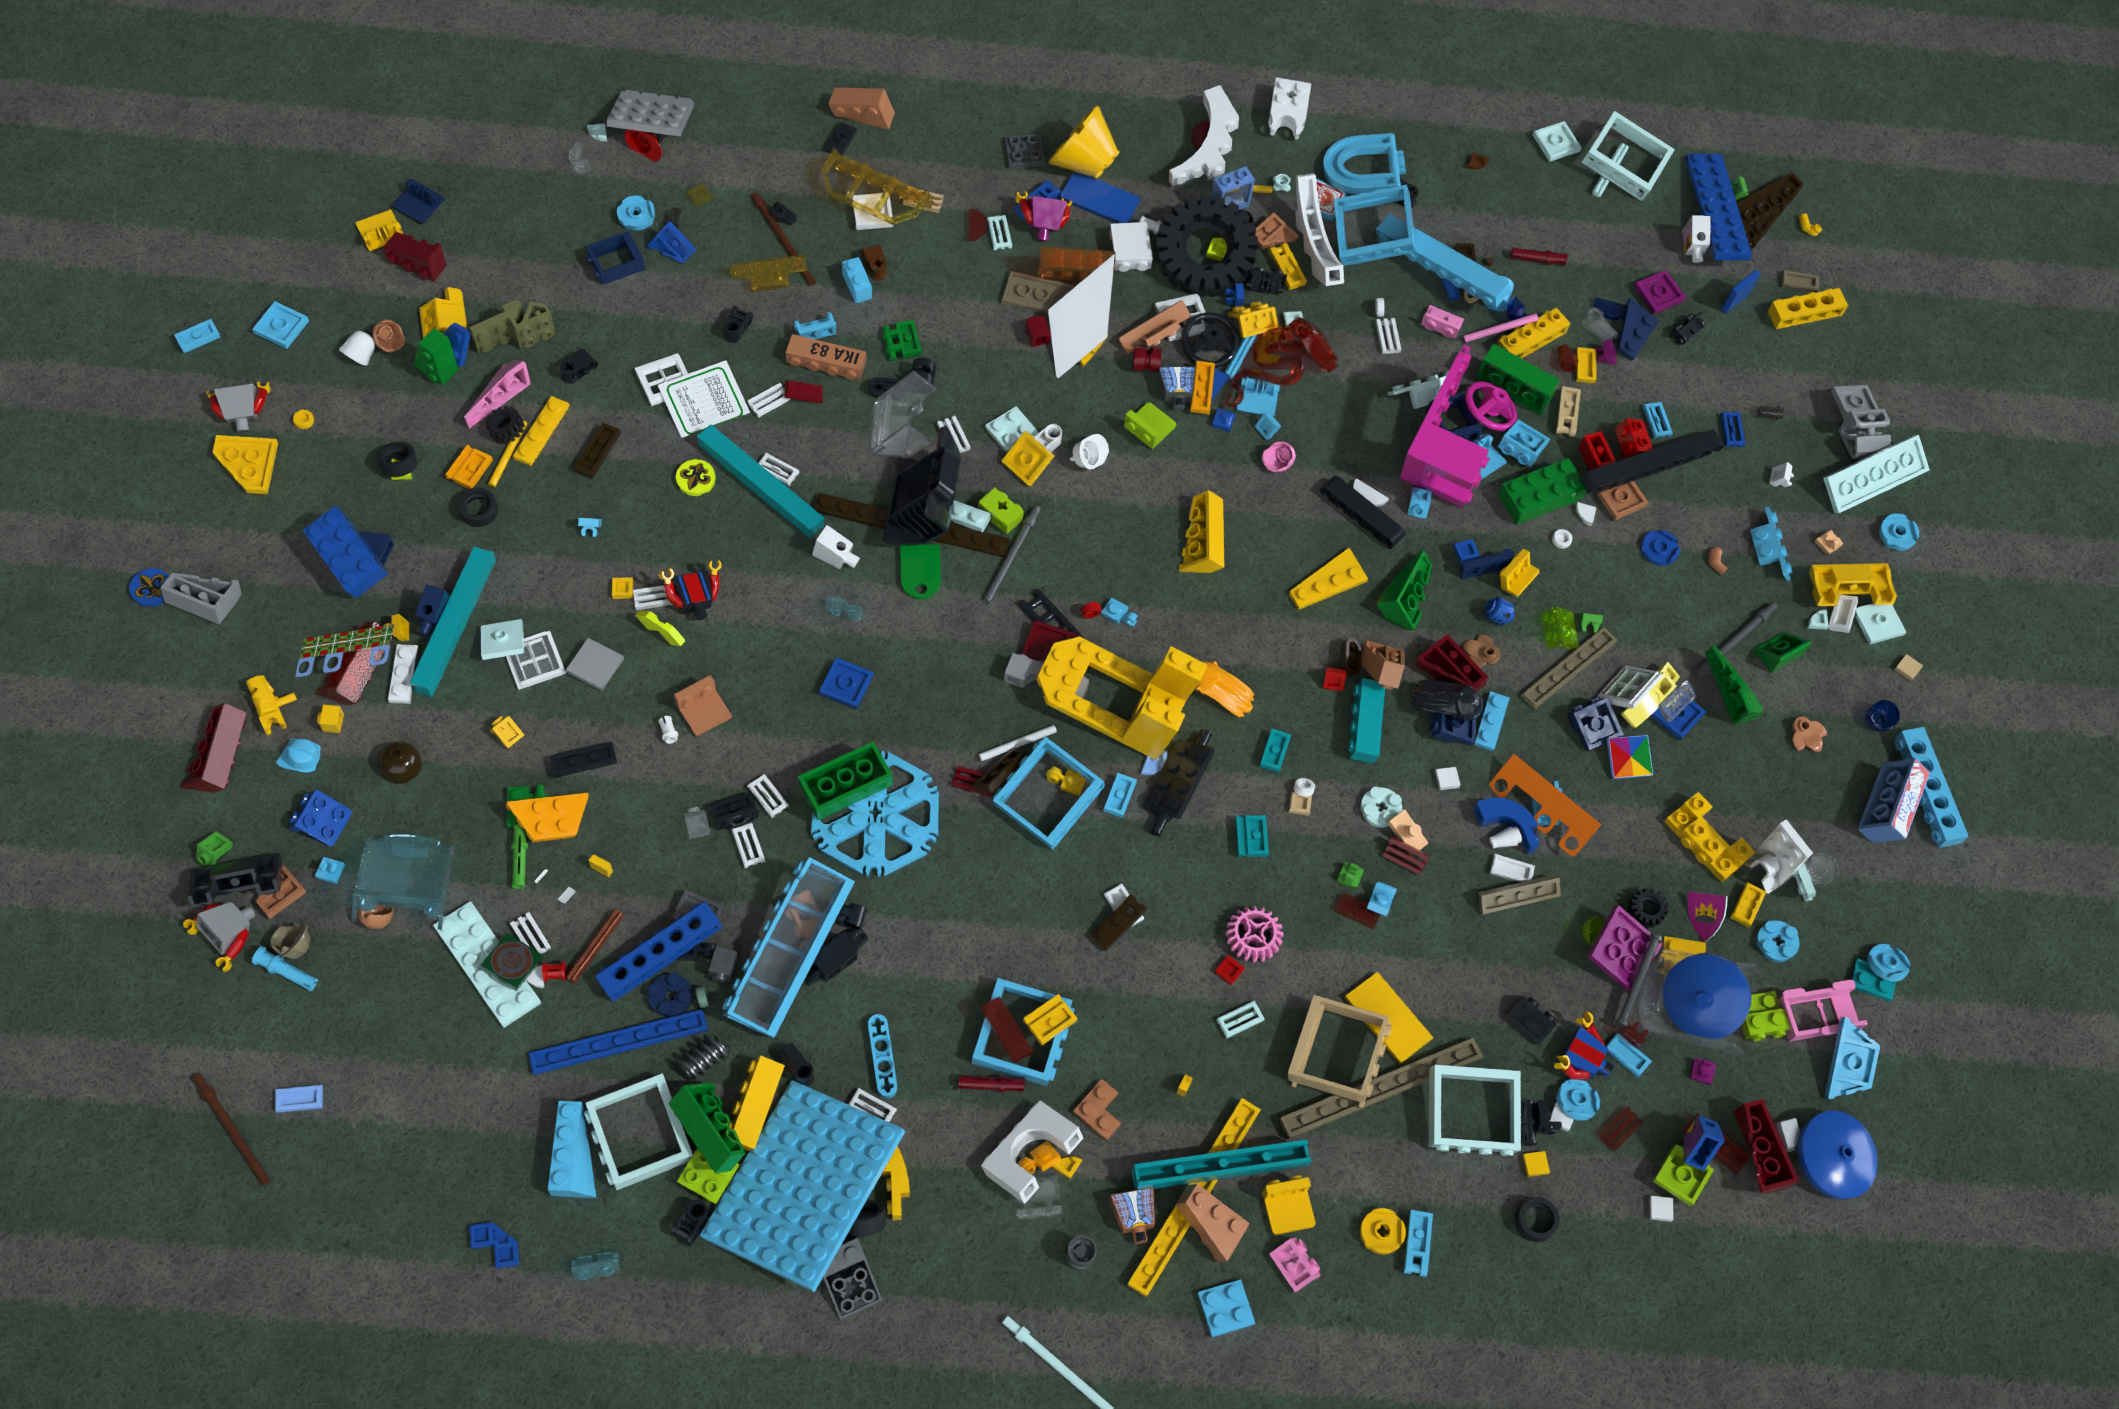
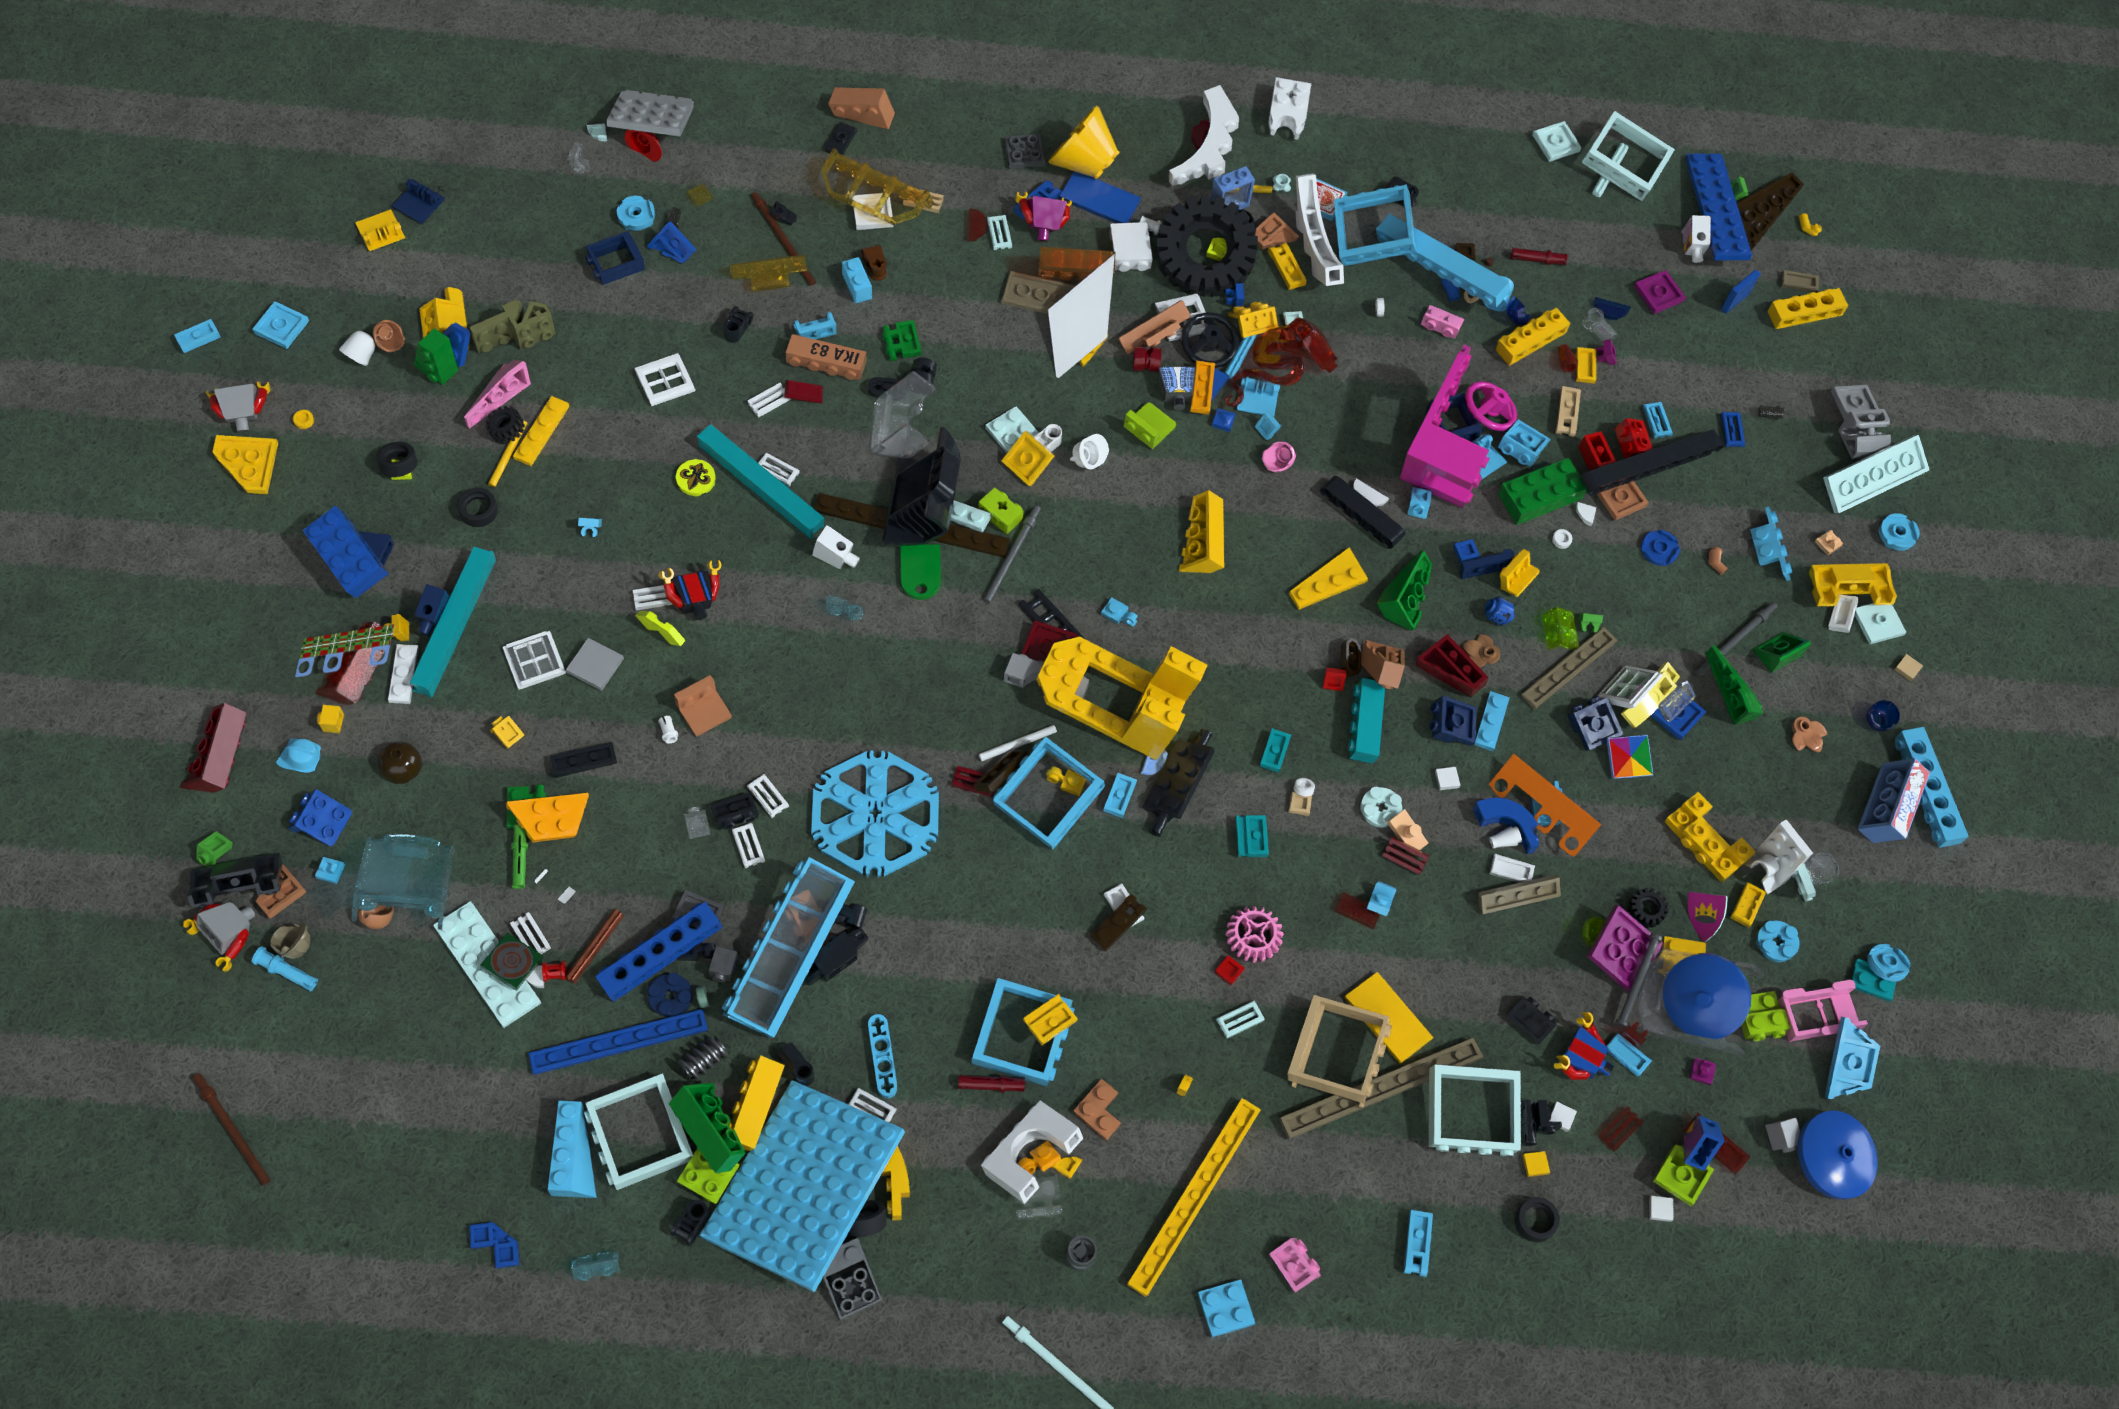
(146, 587): tile -> none
(201, 597): light grey wedge -> none
(267, 704): yellow piece -> none
(299, 1098): light blue tile -> none
(415, 256): dark red wedge -> none
(469, 467): light orange plate -> none
(502, 639): light aqua plate -> none
(577, 366): black piece -> none
(597, 450): dark brown plate -> none
(600, 865): yellow tile -> none
(622, 588): yellow tile -> none
(703, 398): white sticker -> none
(845, 780): green brick -> none
(846, 683): blue plate -> none
(954, 420): white tile -> none
(1006, 1030): clear red tile -> none
(1037, 331): dark red brick -> none
(1091, 610): red tile -> none
(1134, 1212): torso -> none
(1214, 1221): nougat wedge -> none
(1221, 1165): teal tile -> none
(1226, 689): light orange hair -> none
(1259, 274): black hinge -> none
(1288, 1205): yellow bracket -> none
(1350, 875): bright green tile -> none
(1363, 145): medium azure piece -> none
(1386, 323): white tile -> none
(1391, 1223): yellow plate -> none
(1421, 392): light aqua bracket -> none
(1447, 699): black hair -> none
(1477, 161): reddish brown tile -> none
(1501, 327): bright pink bar -> none
(1520, 379): green brick -> none
(1578, 1099): medium azure tile -> none
(1635, 330): dark blue wing -> none
(1692, 323): black hinge -> none
(1769, 1155): dark red wedge -> none
(1781, 475): white tile -> none
(1819, 620): light aqua tile -> none

